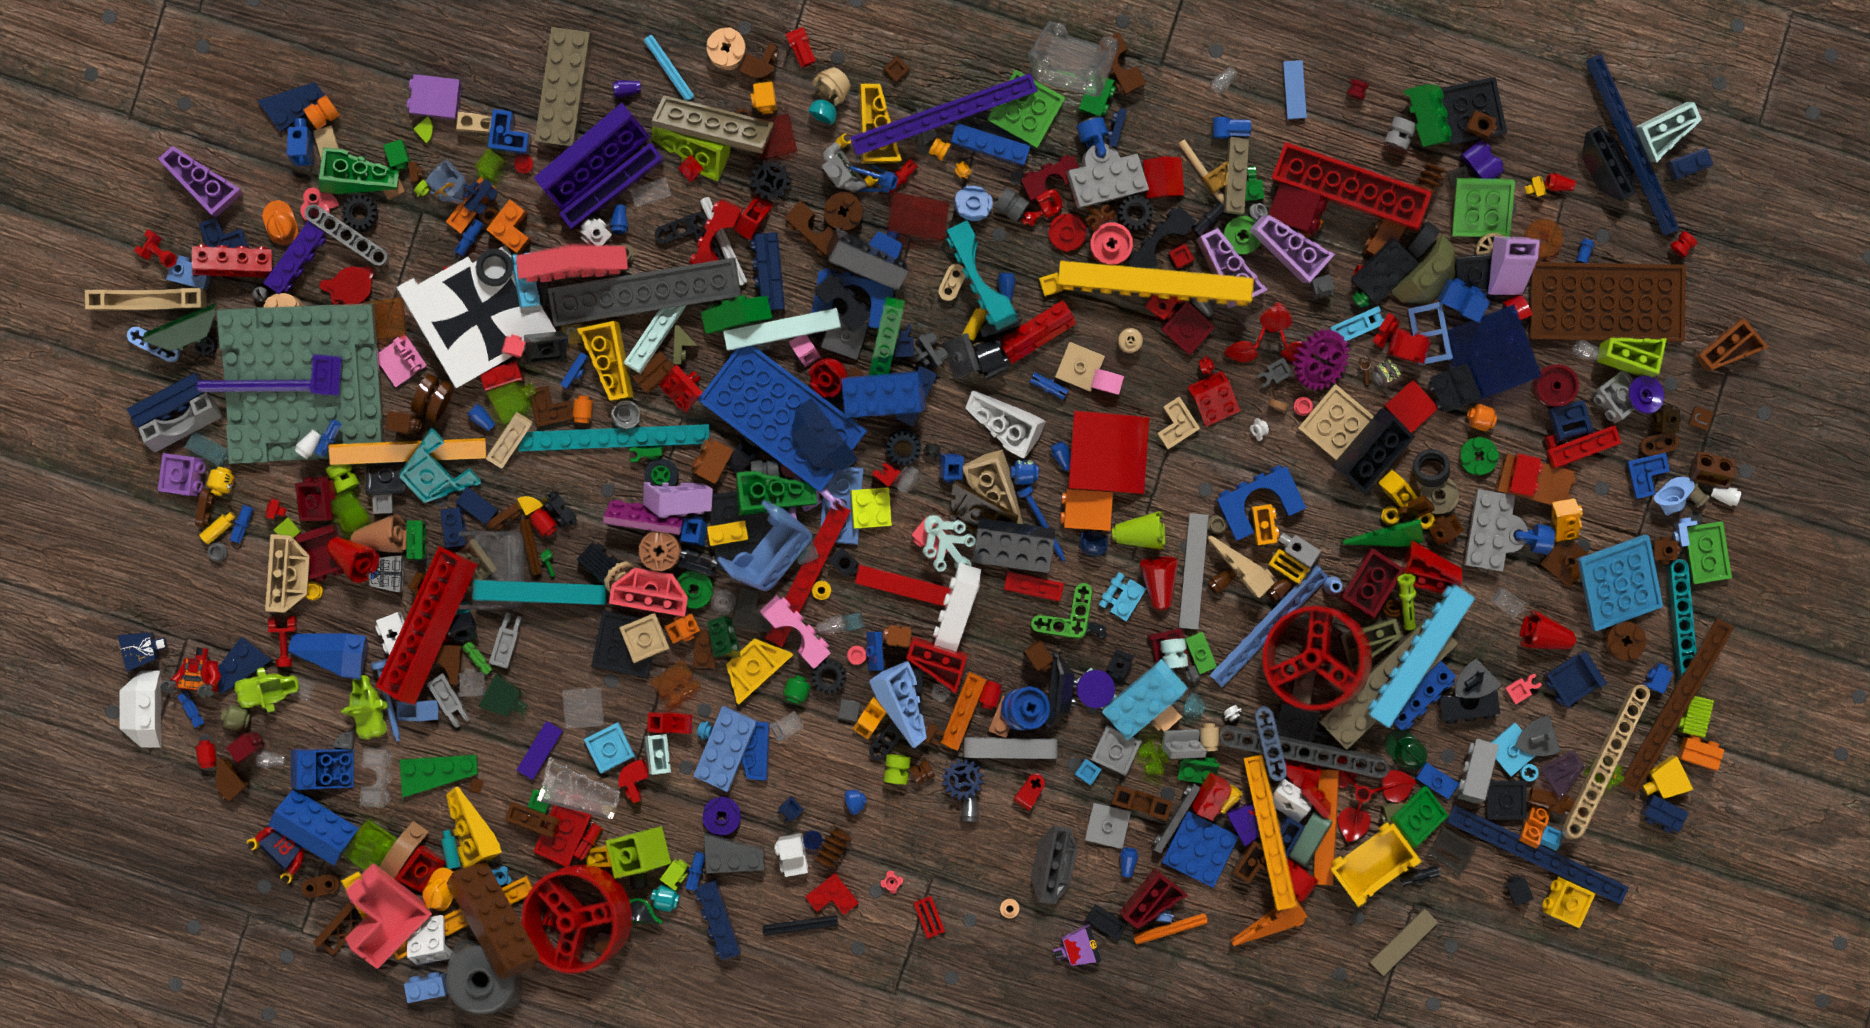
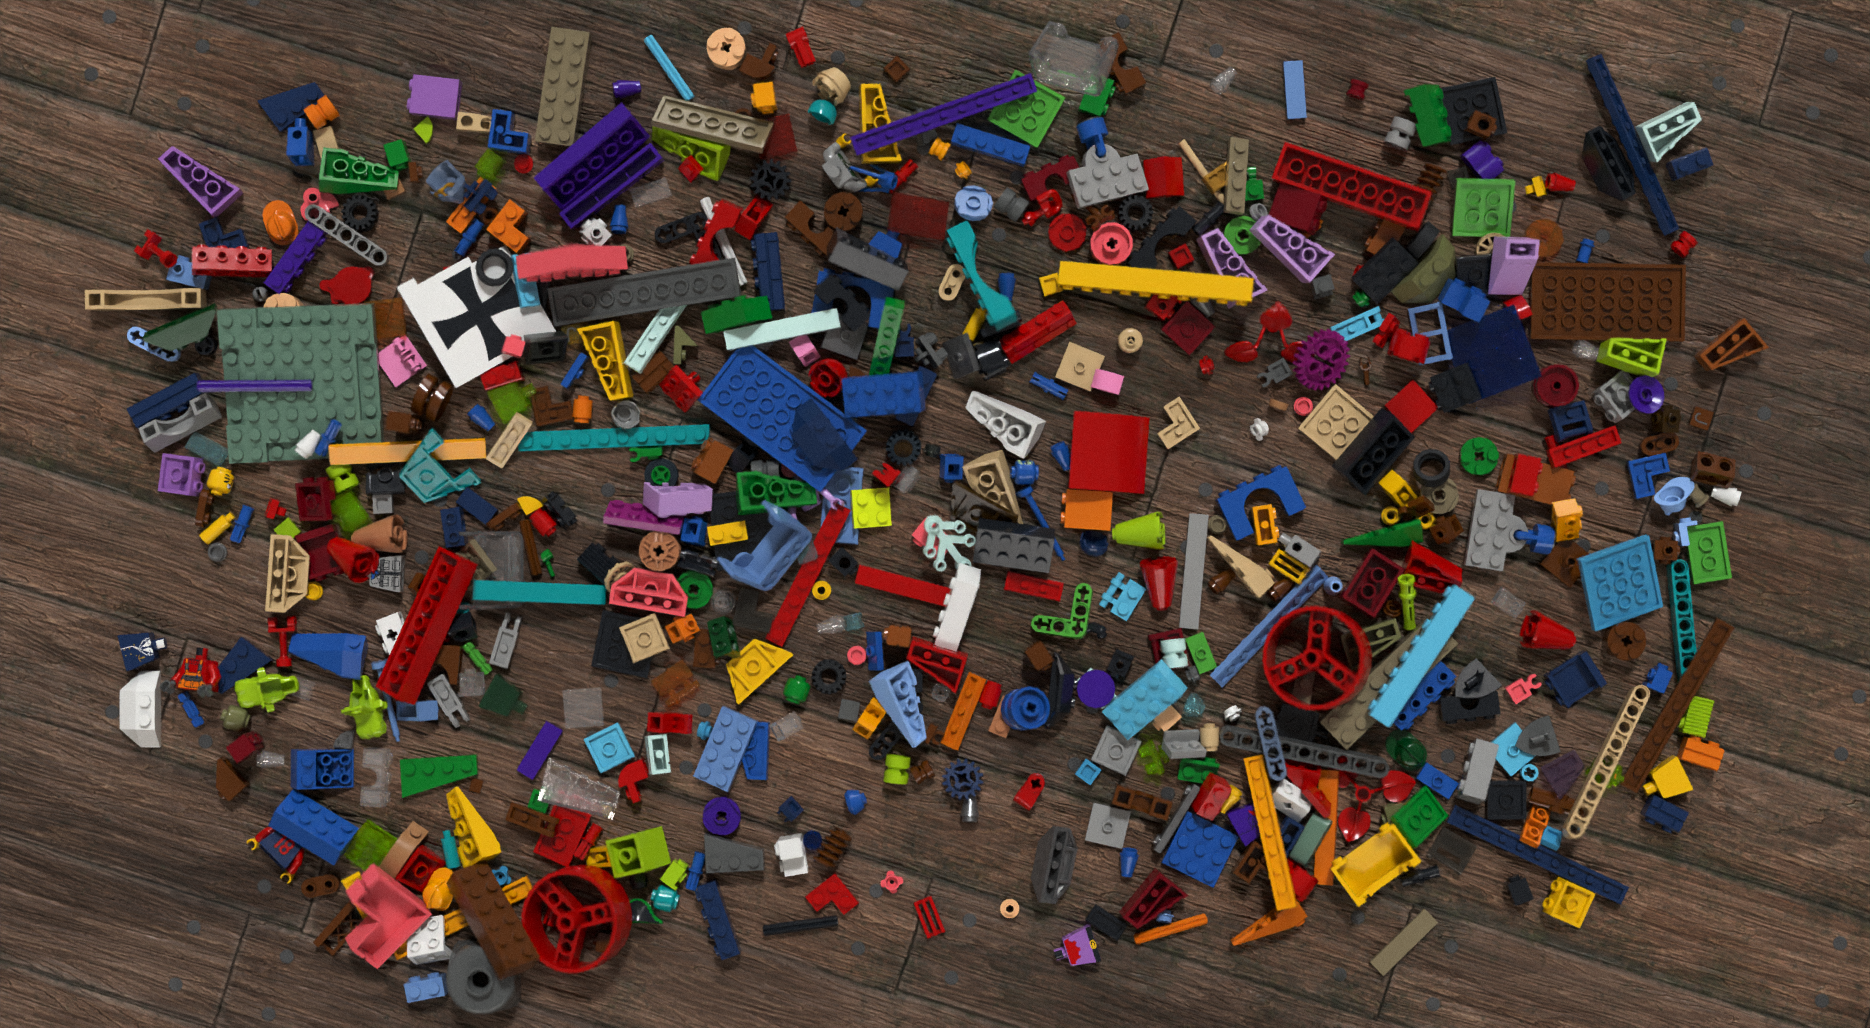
(206, 754): red brick -> none
(326, 374): dark purple plate -> none
(416, 539): green bracket -> none
(422, 188): lime plate -> none
(779, 615): bright pink arch -> none
(1010, 747): light grey beam -> none
(1118, 120): dark blue plate -> none
(1214, 398): red bracket -> none
(1225, 127): blue piece -> none
(1387, 373): clear head -> none
(1481, 417): orange head -> none

